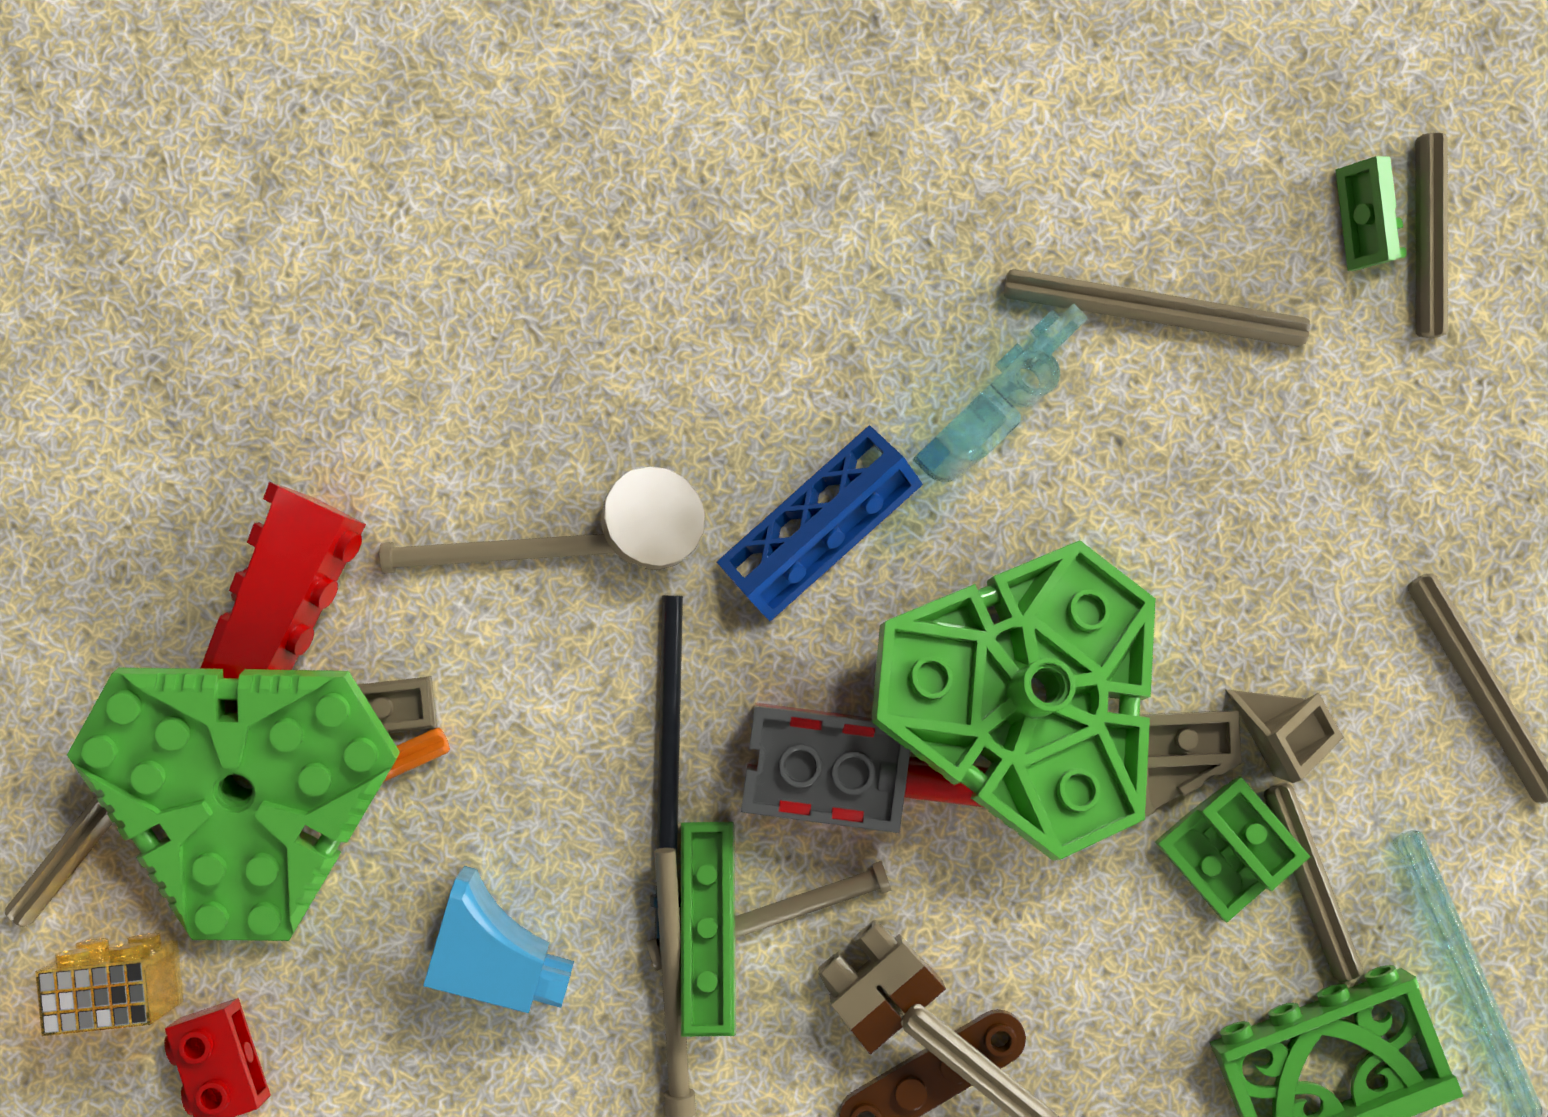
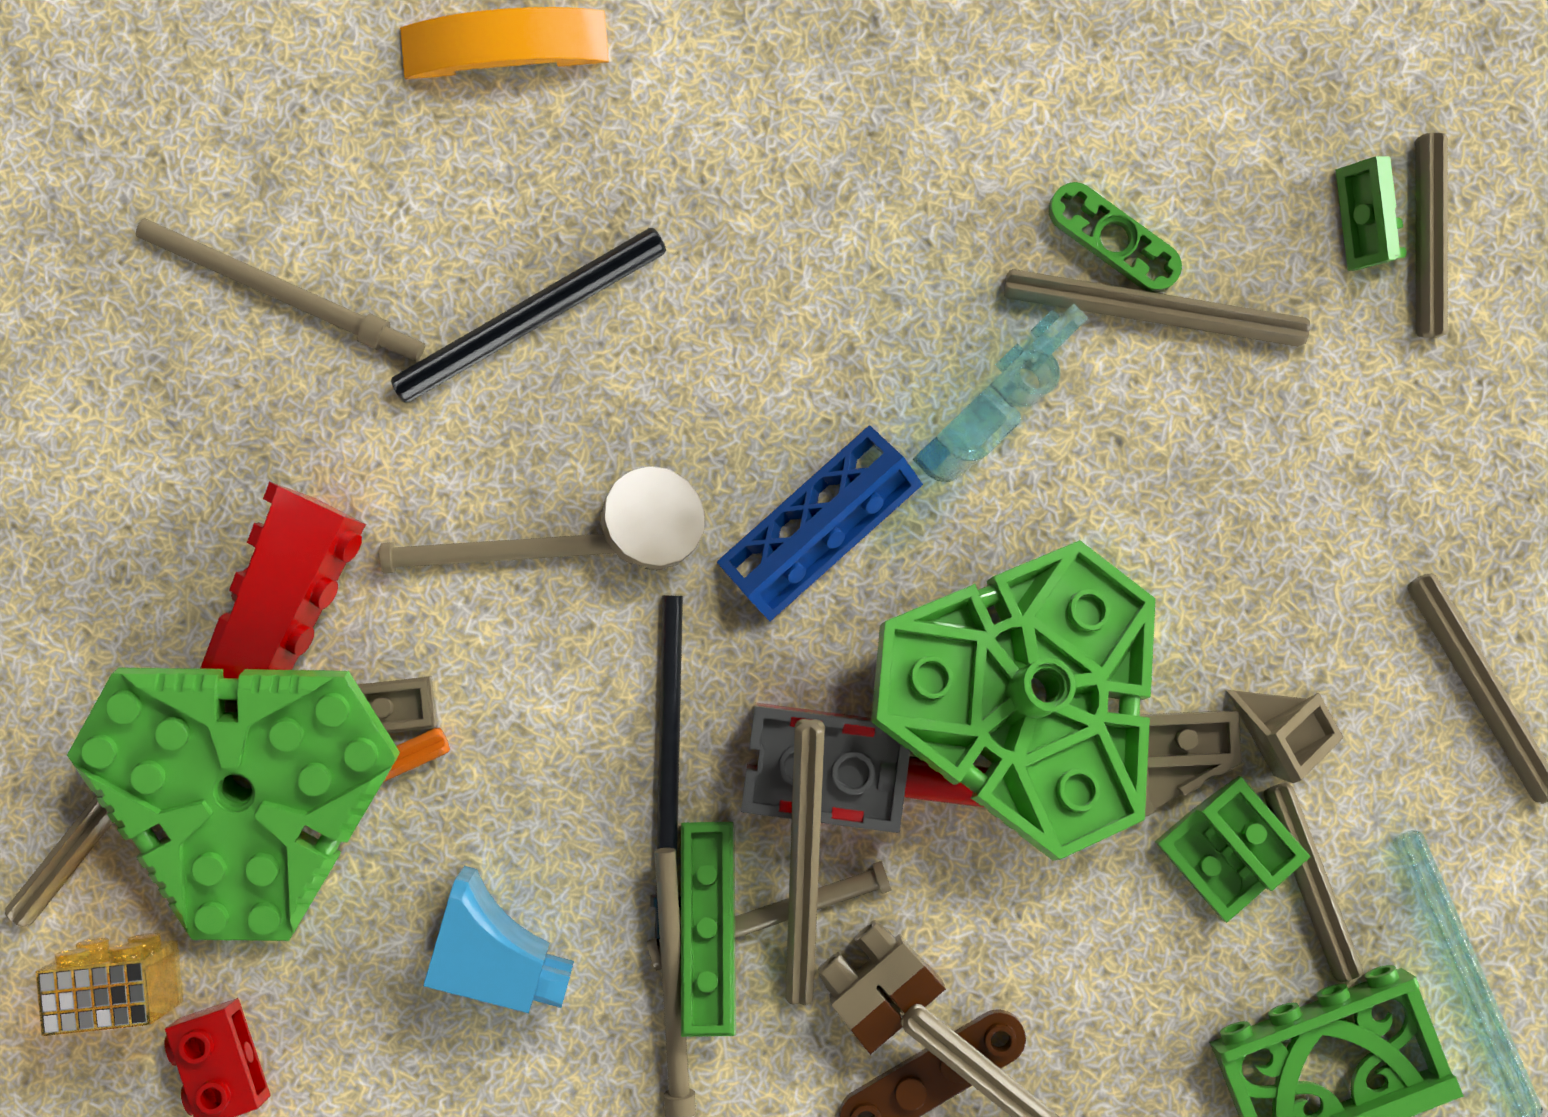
(369, 330): none -> dark tan bar
(503, 39): none -> light orange slope
(528, 315): none -> black axle
(804, 860): none -> dark tan axle
(1134, 230): none -> bright green beam

